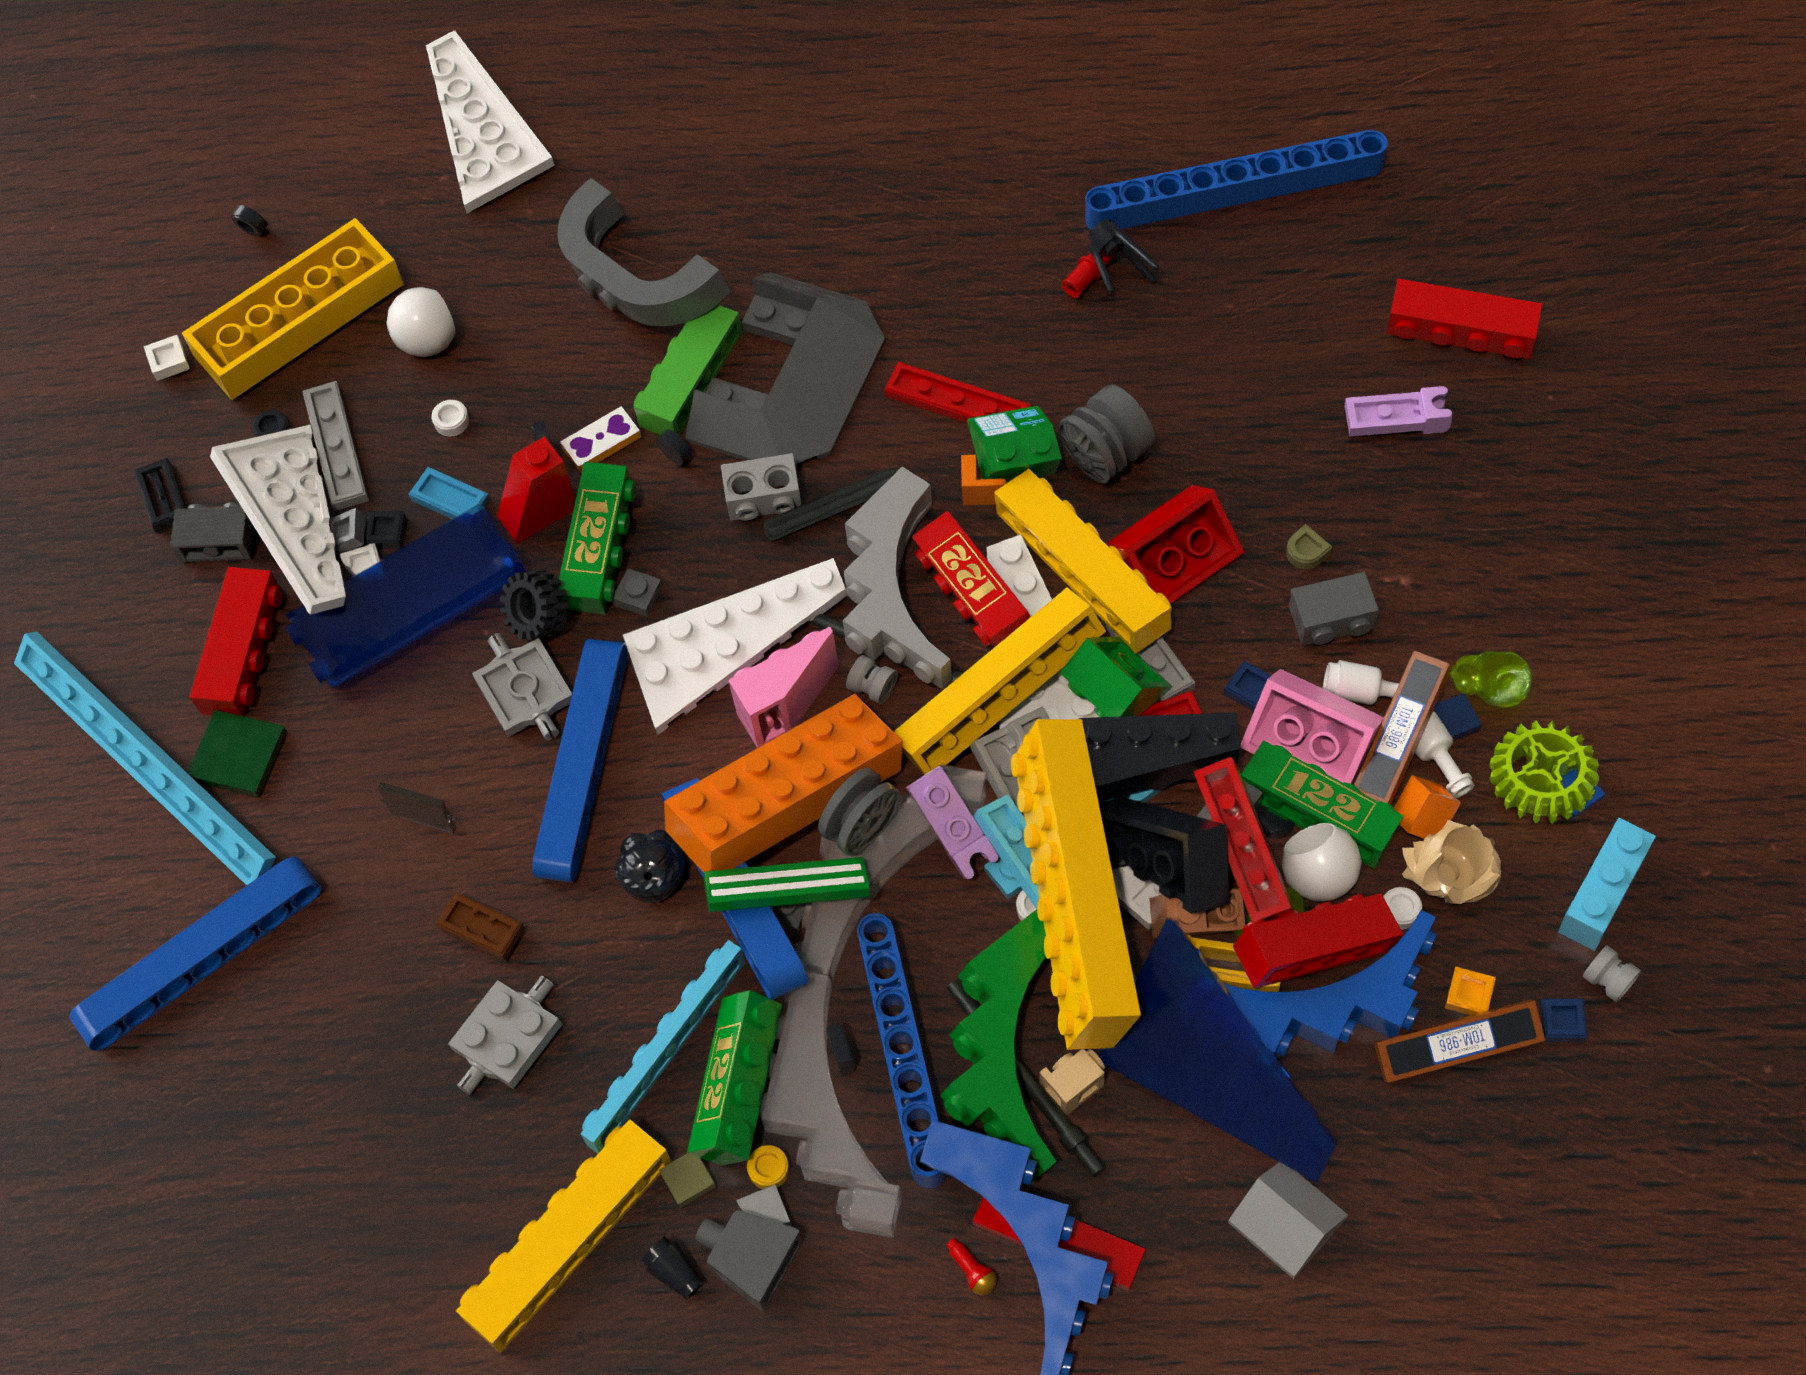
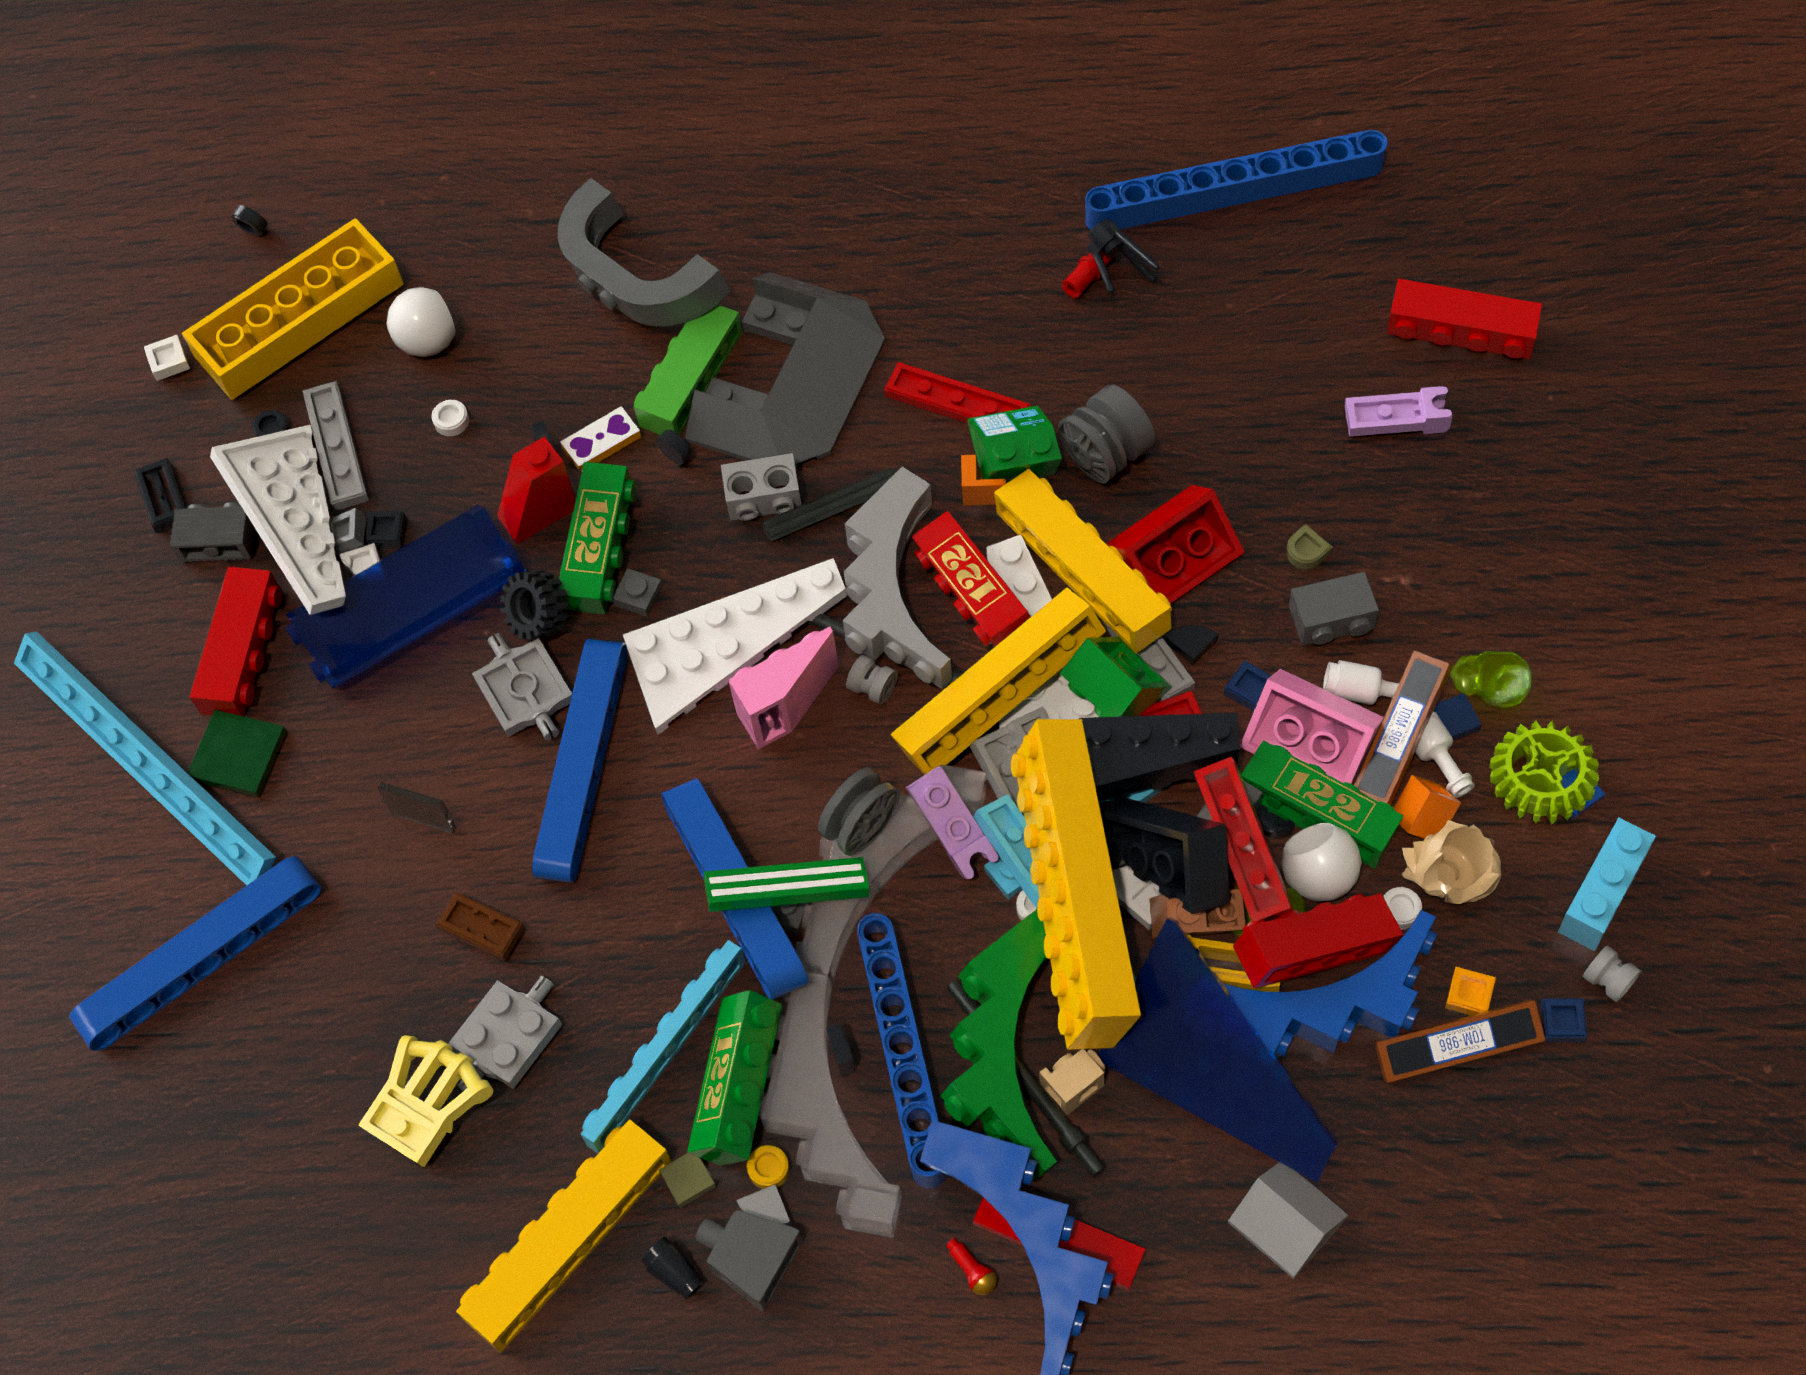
(416, 1125): none -> light yellow plate
(446, 494): dark azure tile -> none
(484, 131): white wing -> none
(651, 854): black hair -> none
(779, 785): orange brick -> none
(1191, 641): none -> black tile

